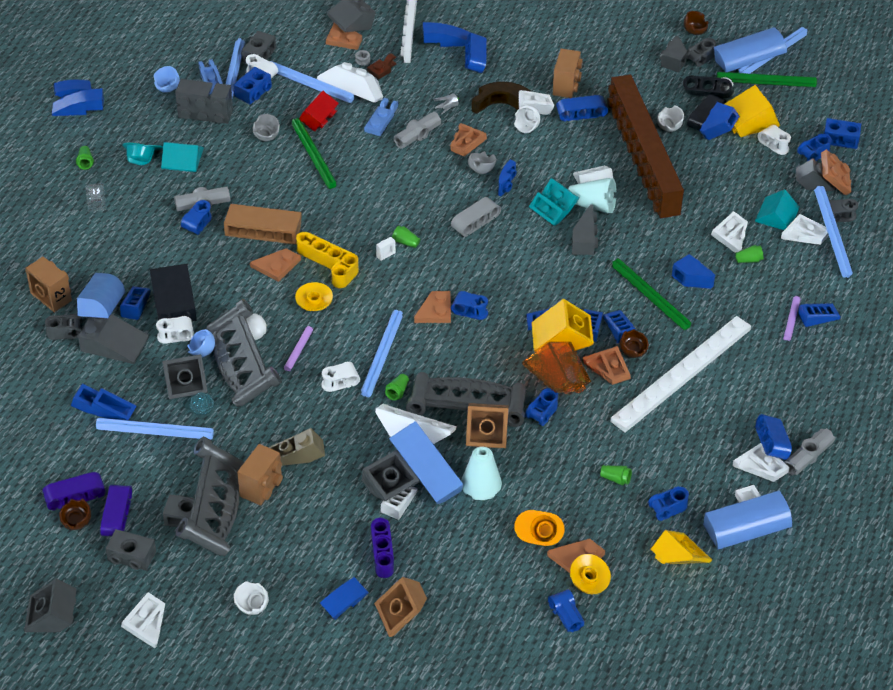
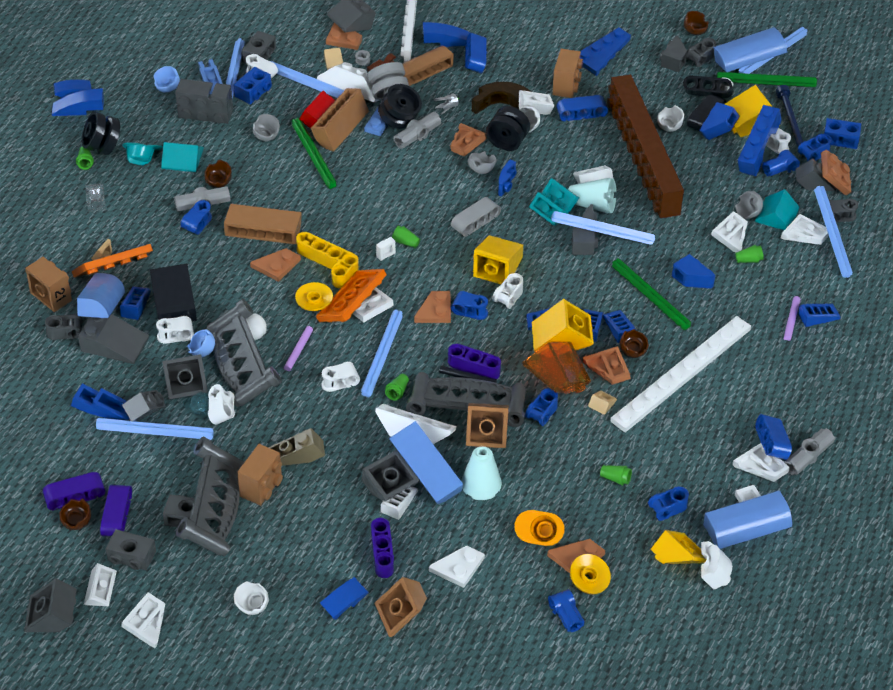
(100, 133): none -> black wheel
(100, 586): none -> white slope
(104, 251): none -> tan slope
(110, 261): none -> orange wing
(144, 405): none -> dark grey slope
(218, 174): none -> reddish brown hair
(220, 404): none -> white piece
(332, 57): none -> tan slope
(340, 119): none -> medium nougat brick
(351, 295): none -> orange plate
(373, 305): none -> white wing
(385, 76): none -> light grey wheel
(399, 106): none -> black wheel
(428, 64): none -> medium nougat brick
(458, 373): none -> black bar
(458, 566): none -> white wing
(474, 361): none -> dark purple beam
(496, 259): none -> yellow slope
(508, 128): none -> black wheel
(509, 290): none -> white piece
(600, 52): none -> blue wing
(601, 402): none -> tan slope
(602, 227): none -> light blue axle
(718, 566): none -> white cylinder
(750, 202): none -> light grey hair
(753, 150): none -> blue arch
(783, 94): none -> dark blue piece
(783, 162): none -> blue piece

